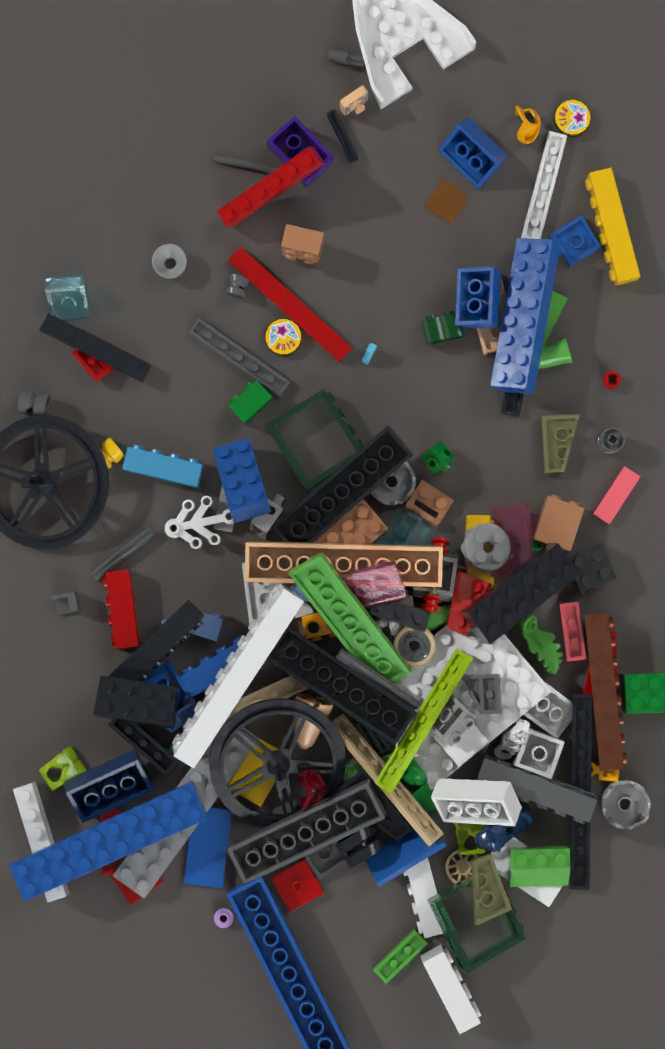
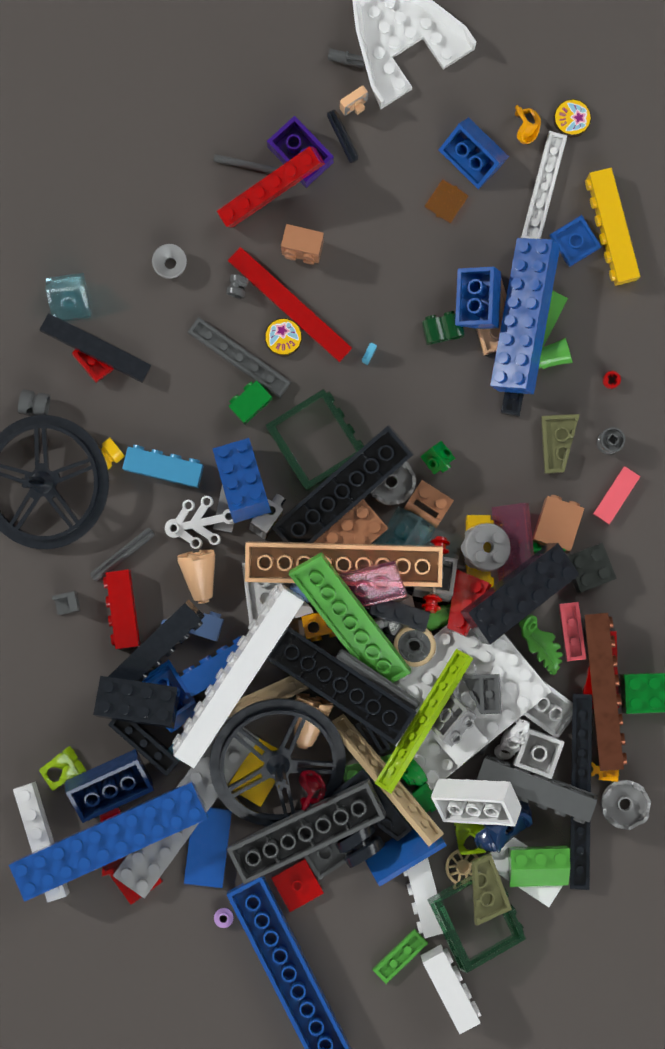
(199, 573): none -> light nougat cone

